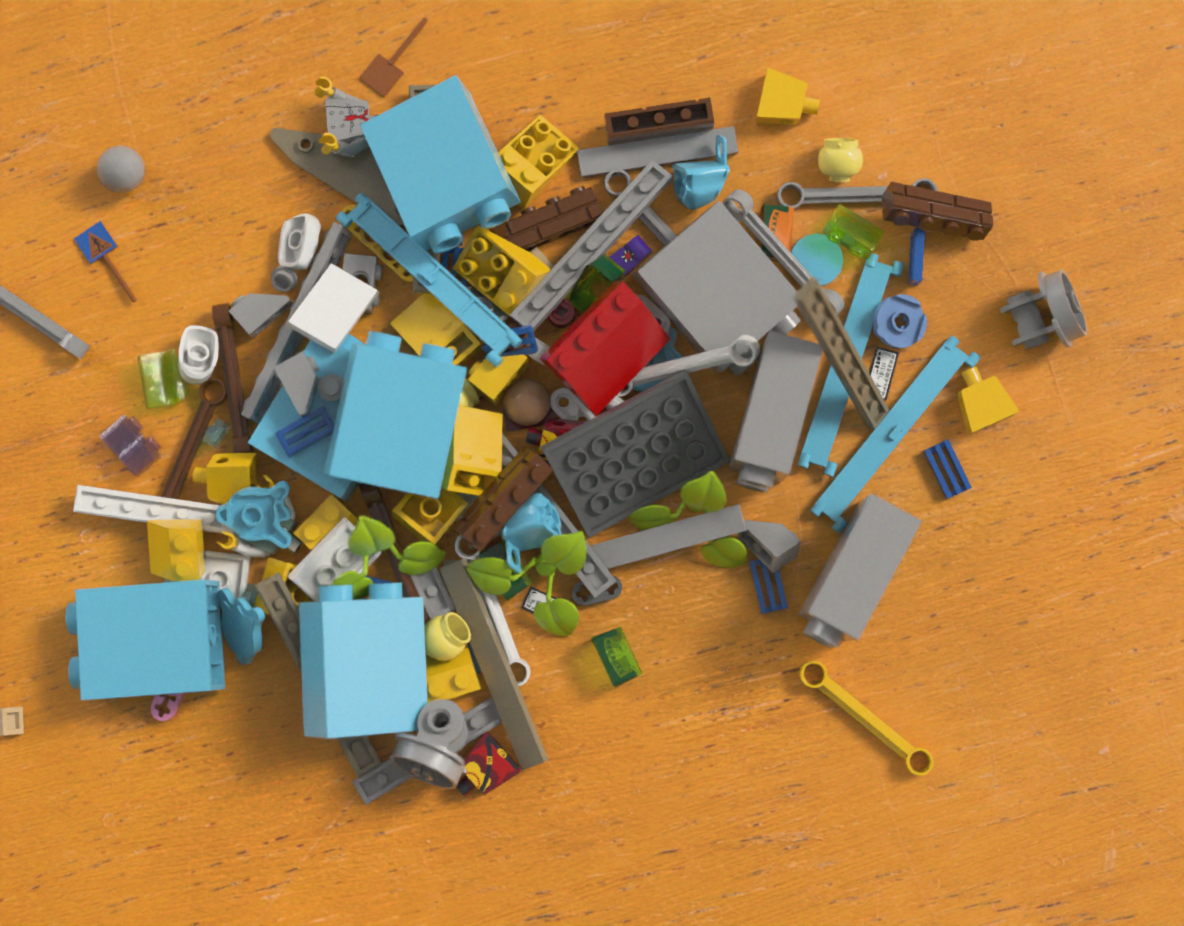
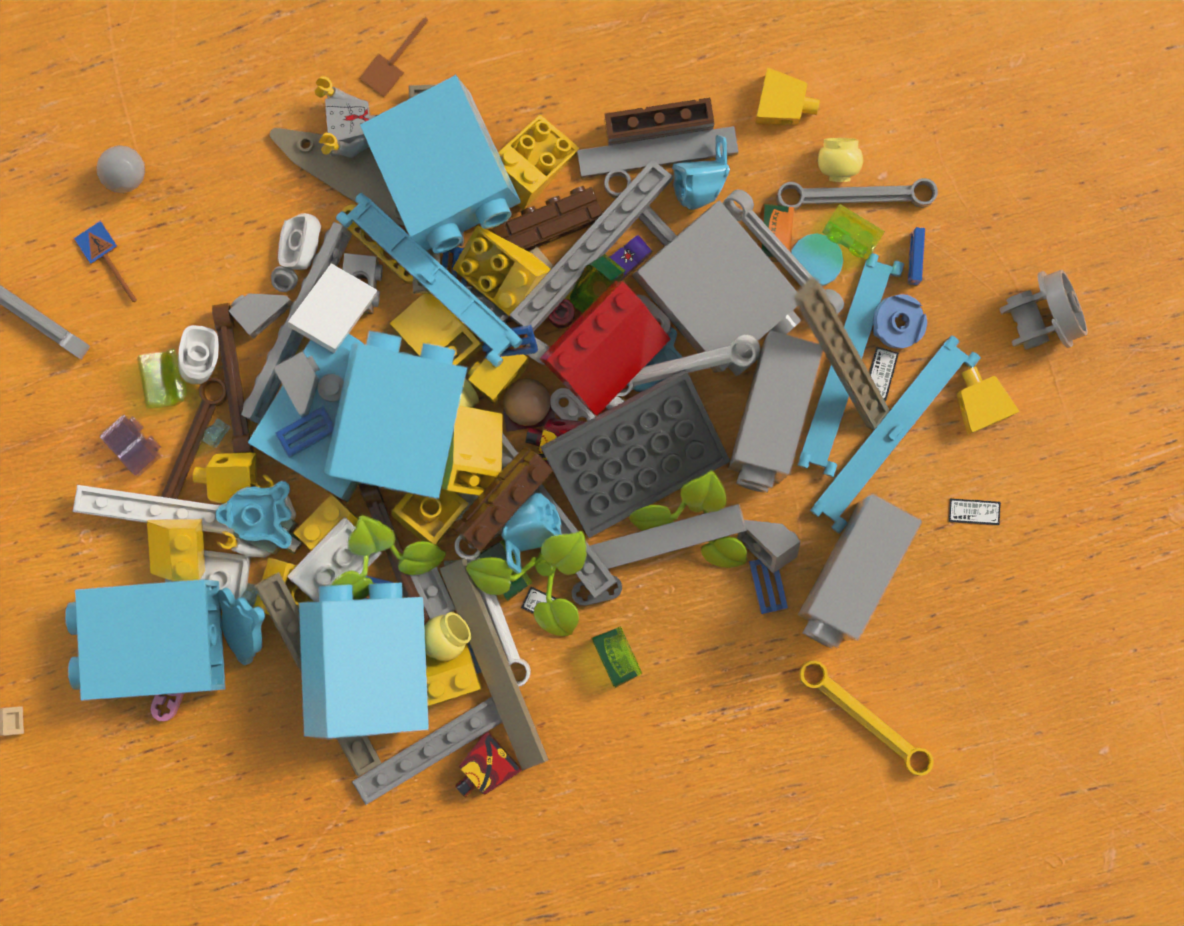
(433, 751): light grey piece -> none
(937, 211): reddish brown brick -> none
(959, 470): blue tile -> none
(974, 511): none -> sticker

